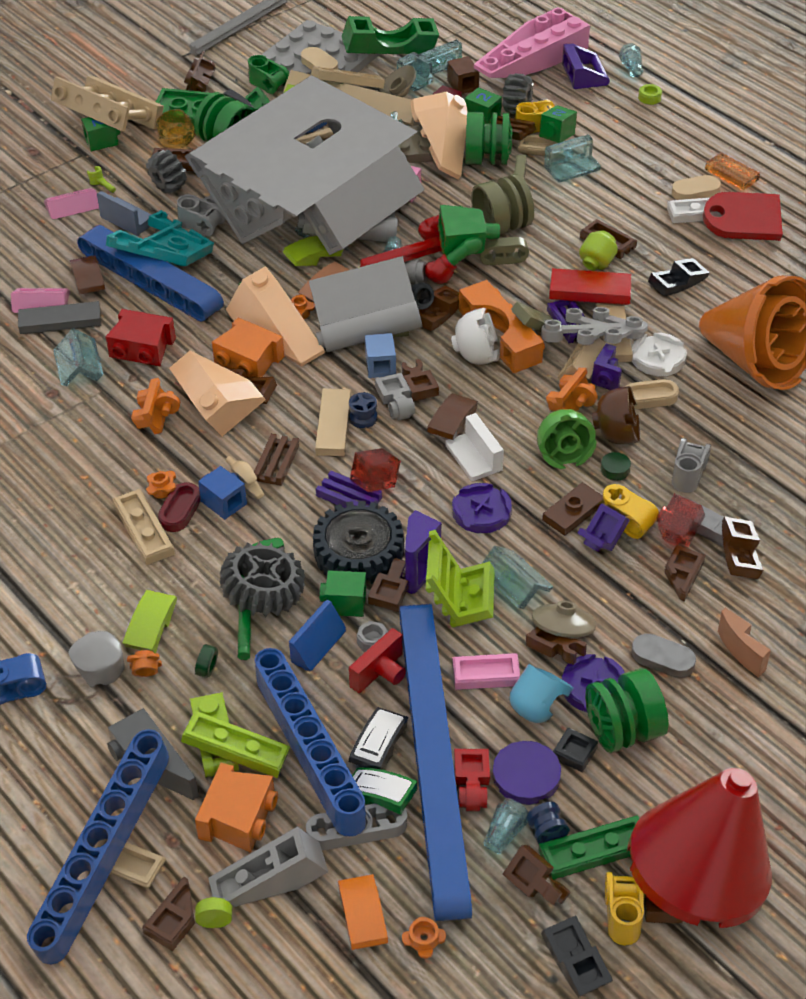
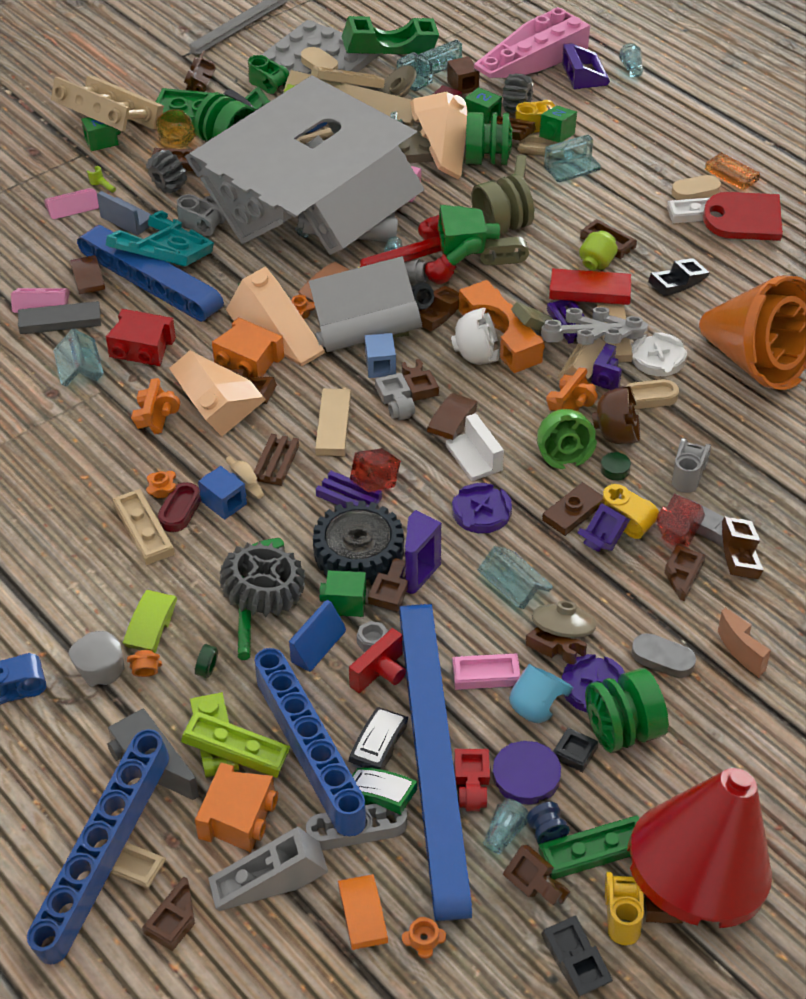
(213, 912): lime tile -> none
(307, 251): lime slope -> none
(363, 410): dark blue wheel -> none
(463, 592): lime plate -> none
(650, 94): lime tile -> none

